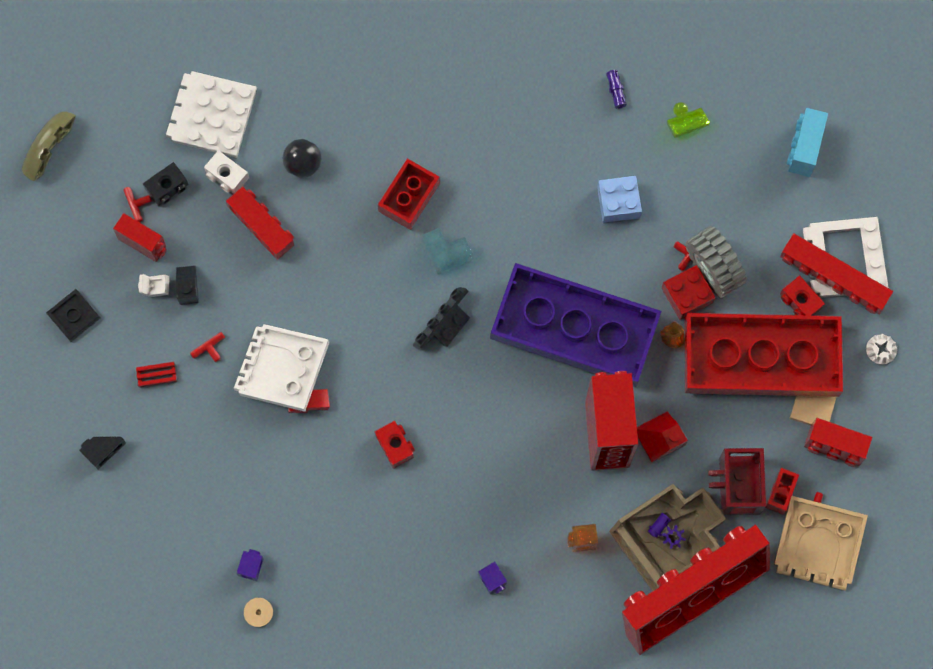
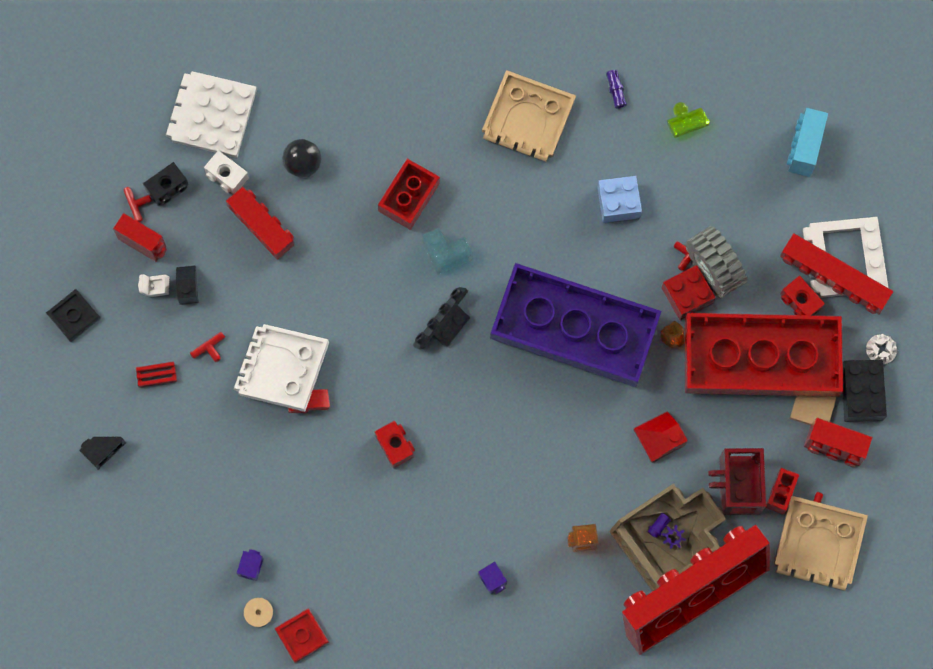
(49, 135): olive brick -> none
(301, 635): none -> red tile
(528, 116): none -> tan hinge
(611, 420): red brick -> none
(864, 391): none -> black brick

